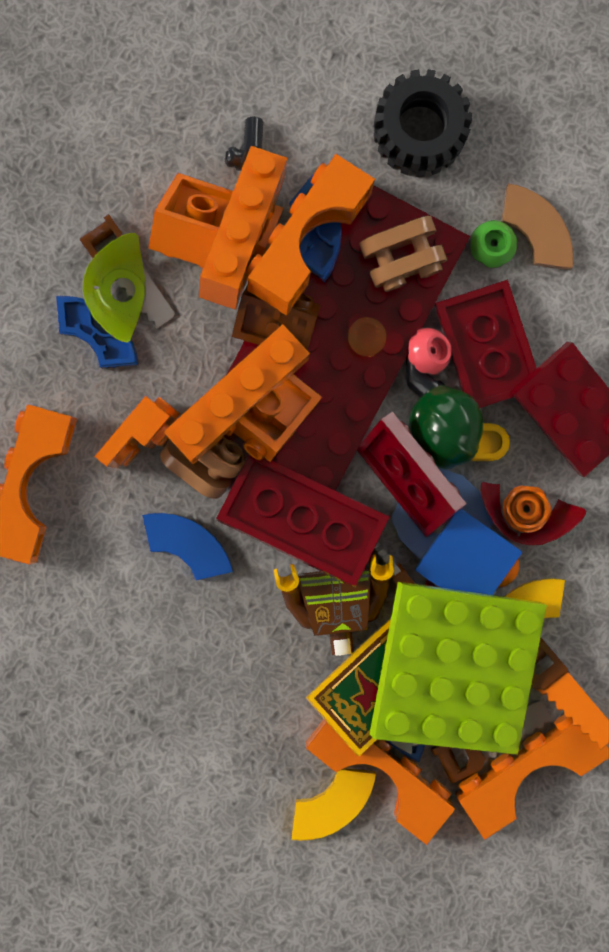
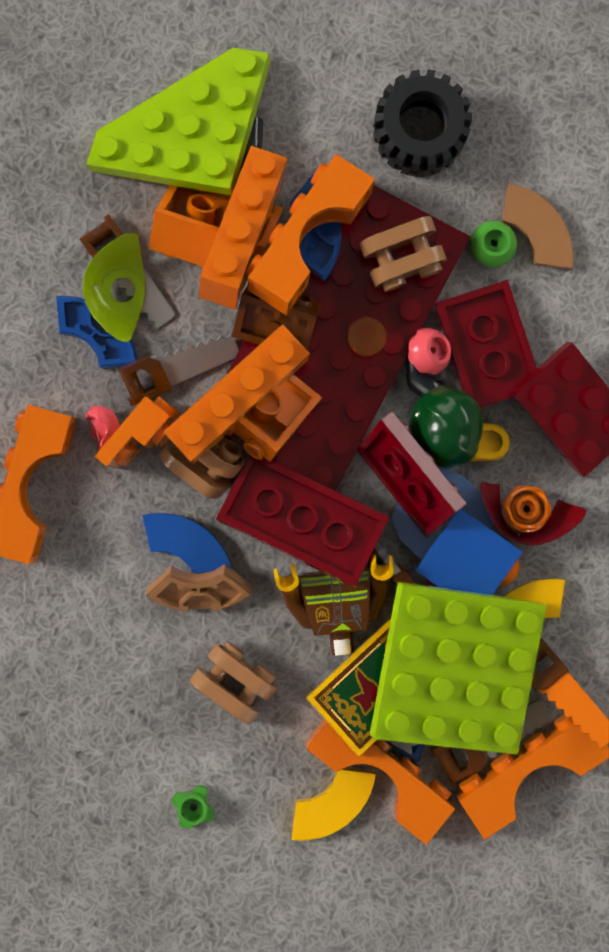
(103, 424): none -> coral plate
(176, 367): none -> light grey piece
(189, 131): none -> lime plate
(190, 817): none -> bright green plate
(199, 591): none -> medium nougat tile
(229, 660): none -> medium nougat brick

